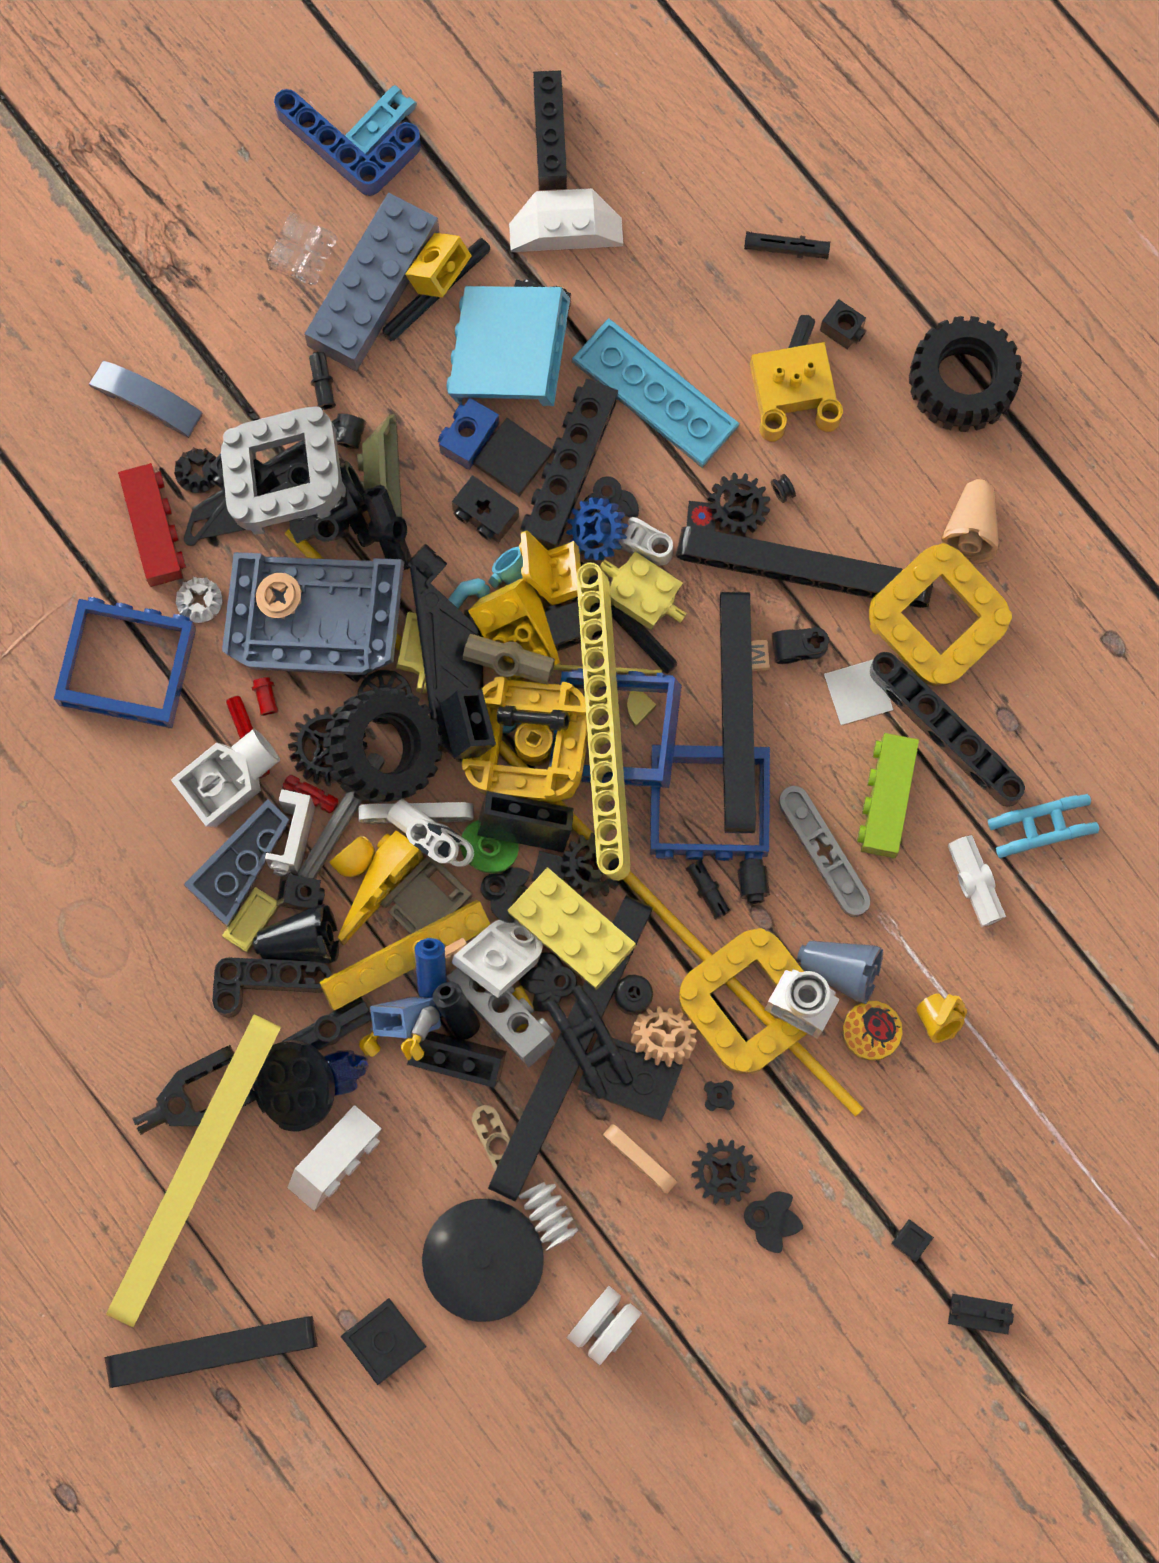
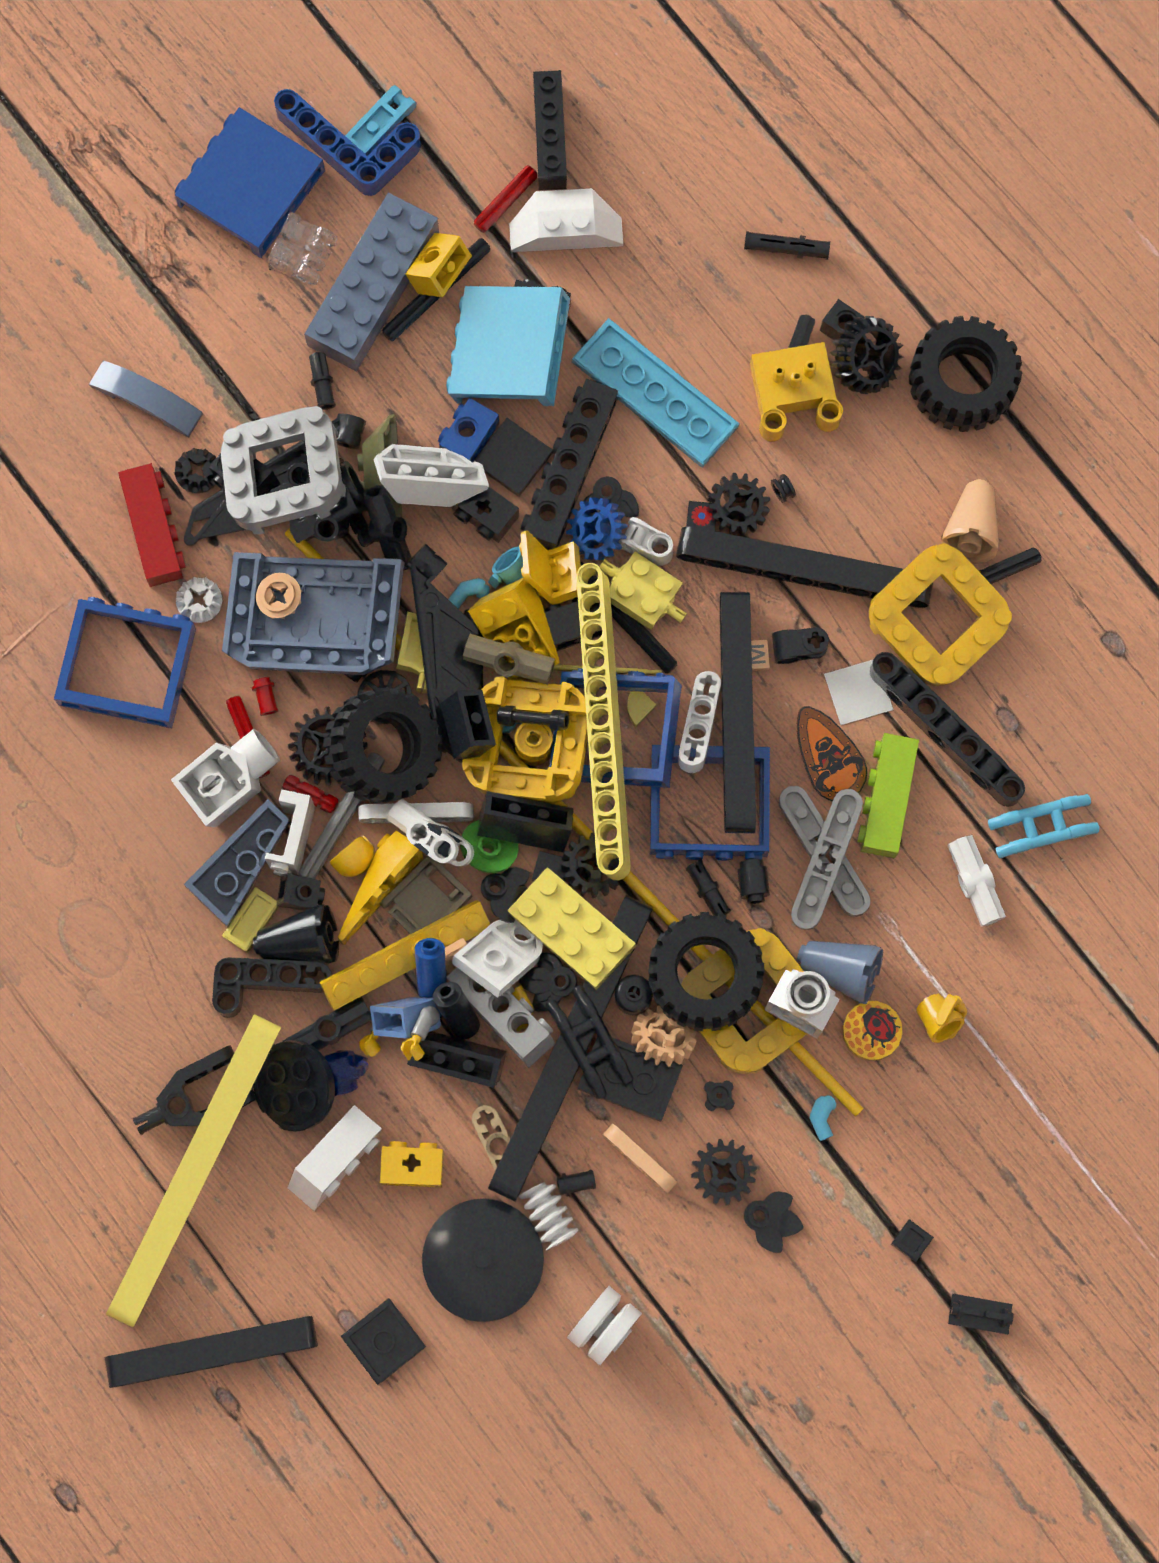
(250, 180): none -> blue panel
(396, 1174): none -> yellow brick
(429, 475): none -> white wedge
(505, 199): none -> red axle
(576, 1182): none -> black pin
(699, 721): none -> white beam
(713, 931): none -> black tyre
(820, 1114): none -> medium azure arm
(829, 754): none -> shield
(838, 832): none -> light grey piece
(857, 352): none -> black gear
(1011, 565): none -> black axle

